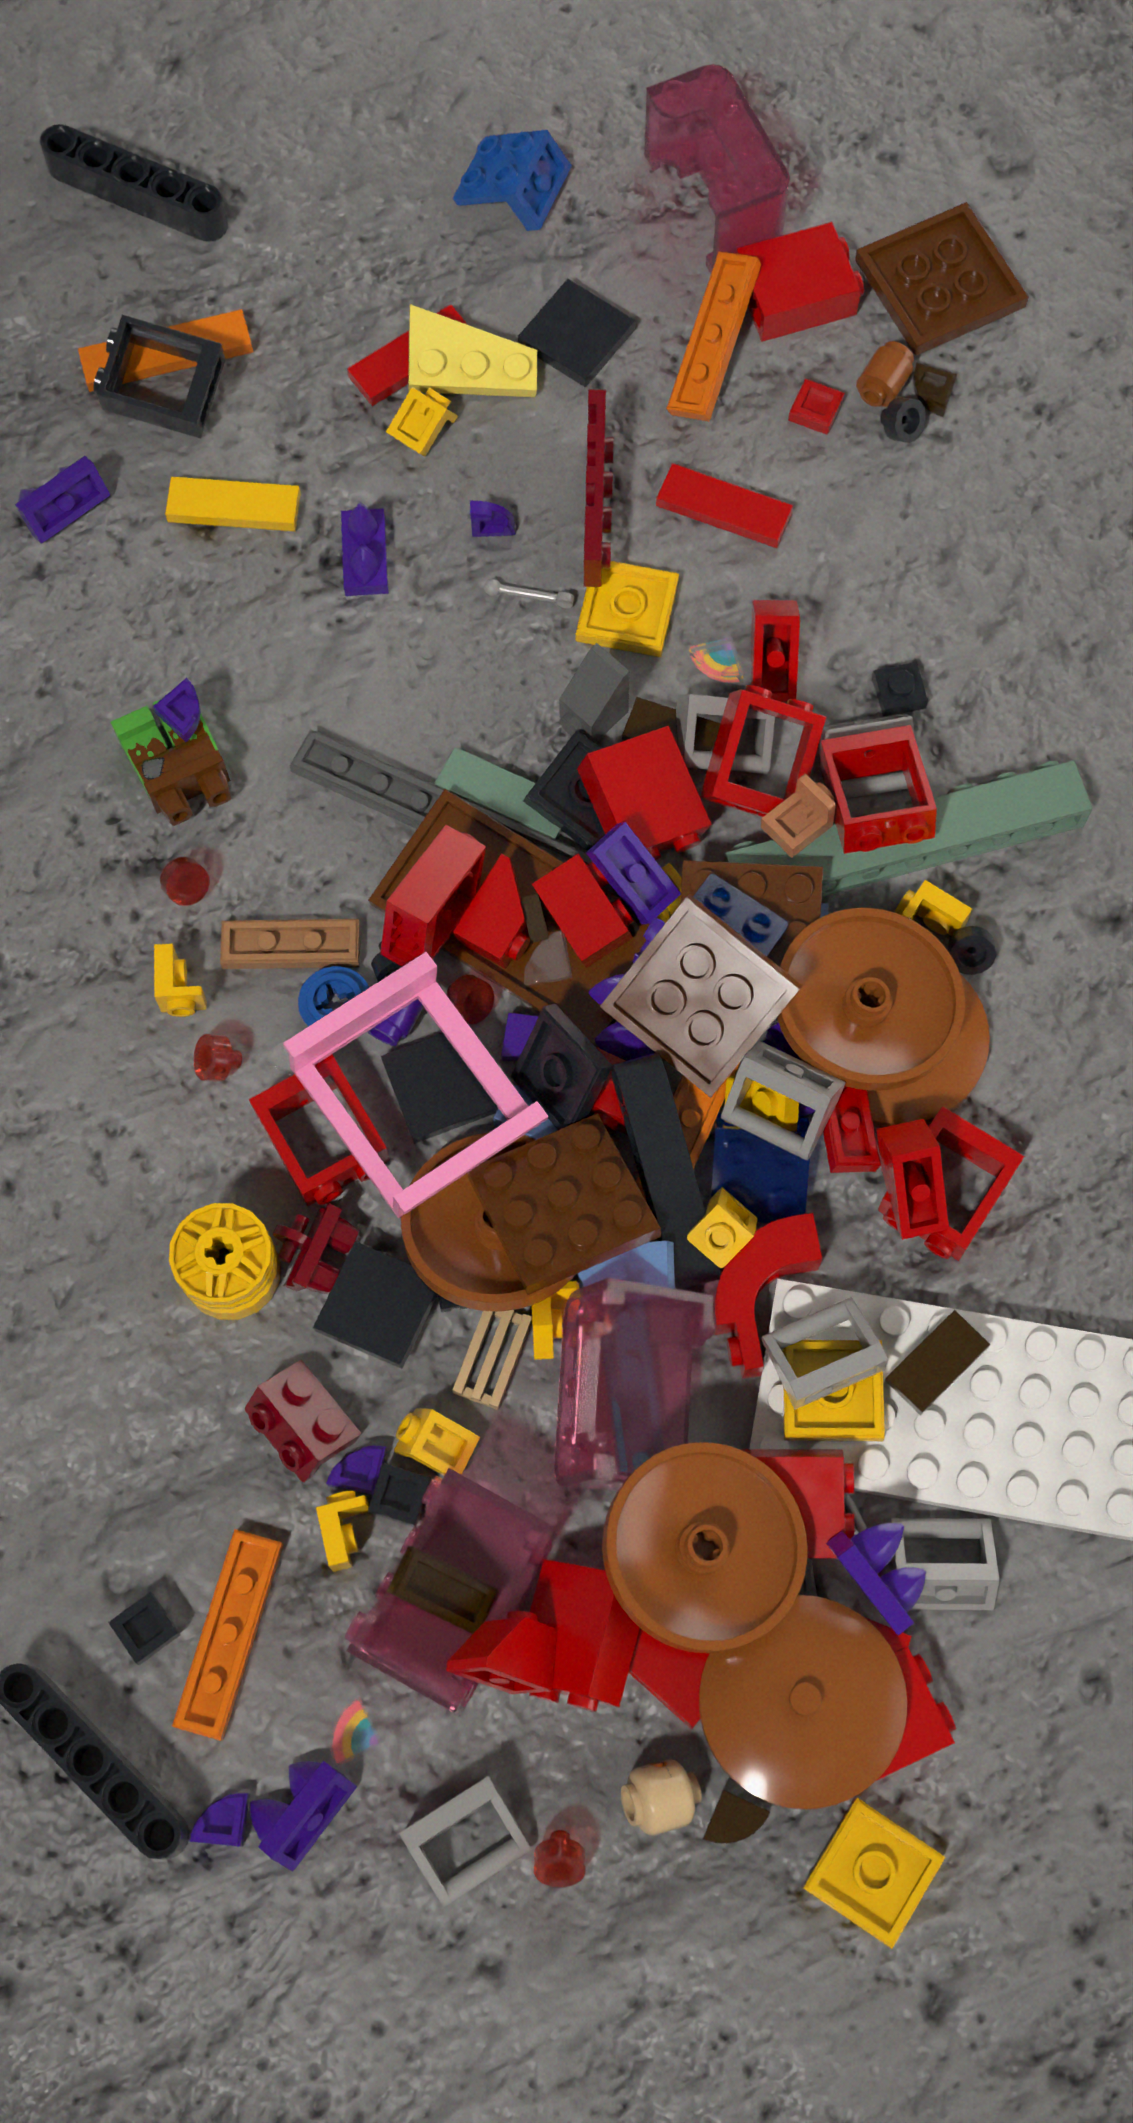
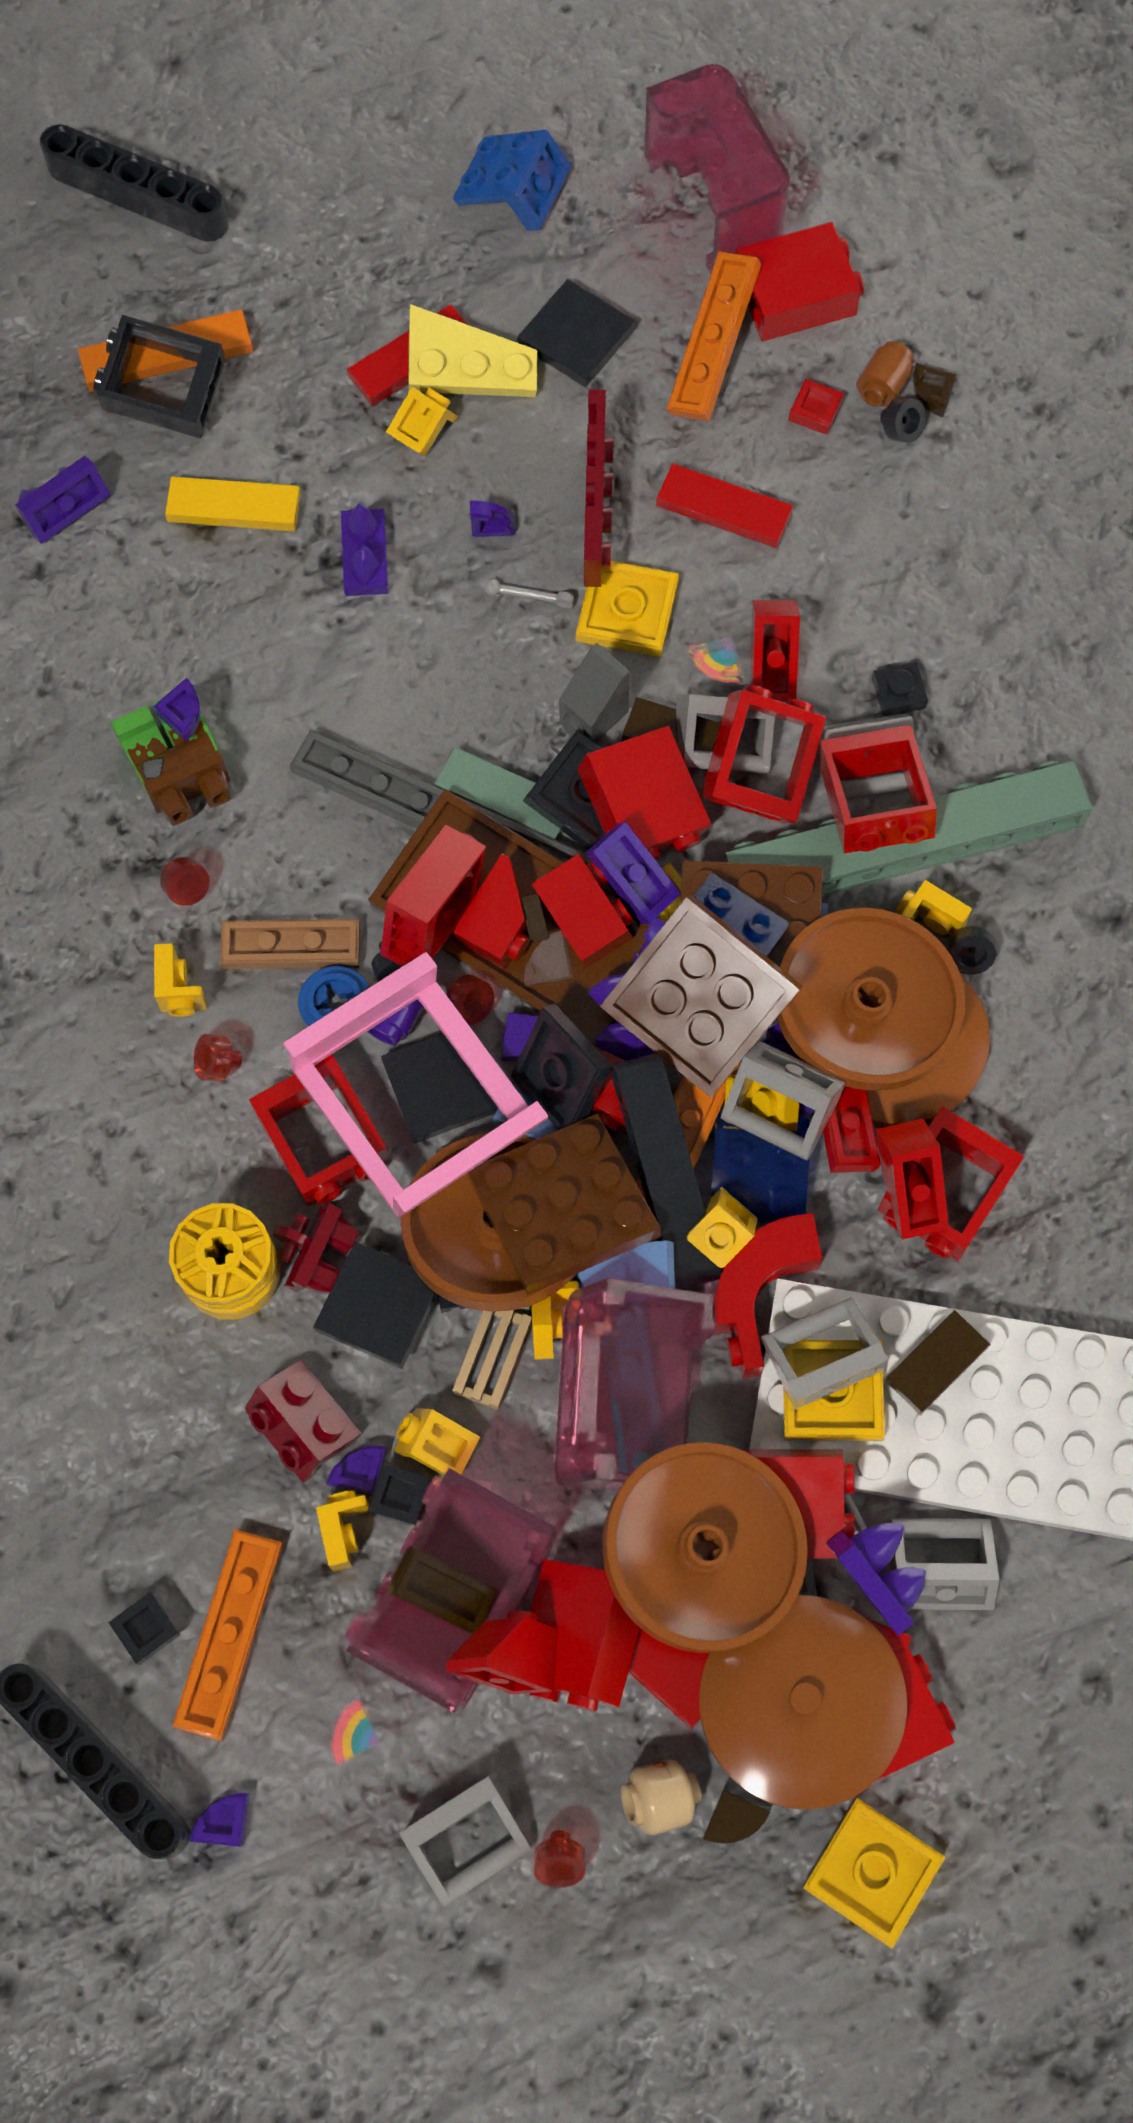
(292, 1829): dark purple tile -> none
(801, 816): nougat bracket -> none
(941, 278): reddish brown plate -> none

